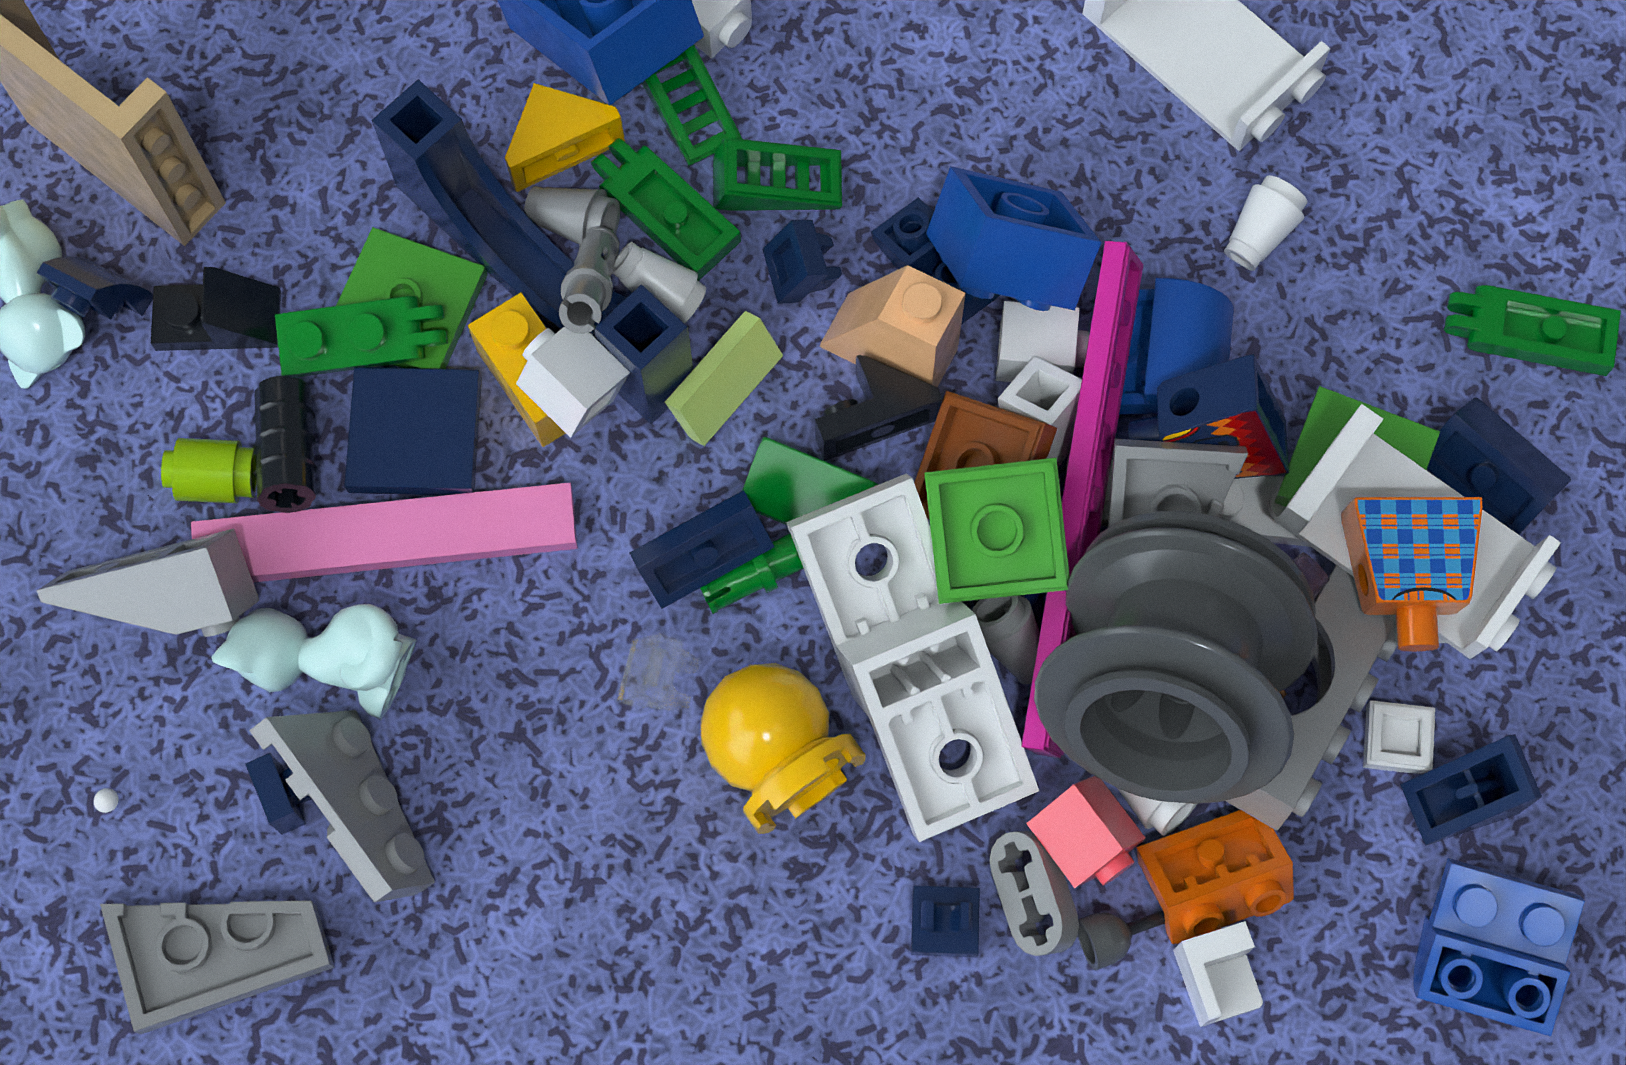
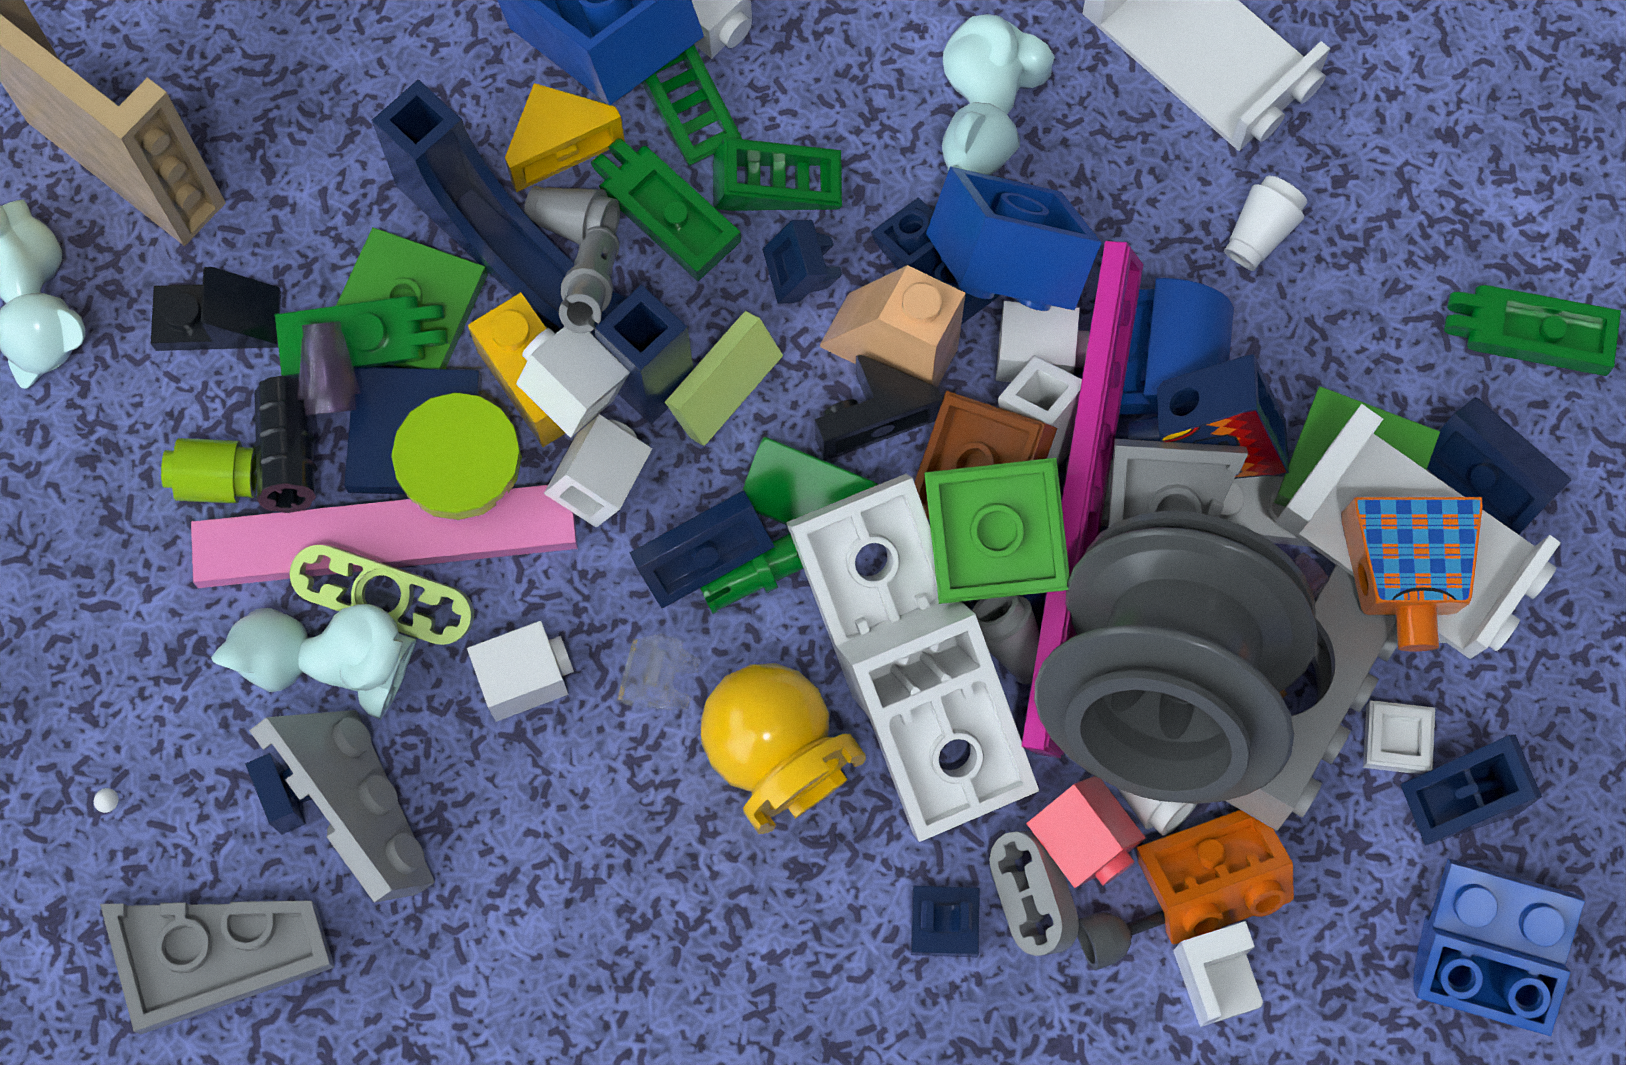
(87, 286): dark blue slope -> none
(165, 588): light grey slope -> none
(326, 370): none -> cone
(342, 563): none -> yellowish green beam
(456, 456): none -> lime tile
(520, 670): none -> white brick
(598, 470): none -> white brick
(665, 279): white cone -> none
(988, 65): none -> light aqua animal

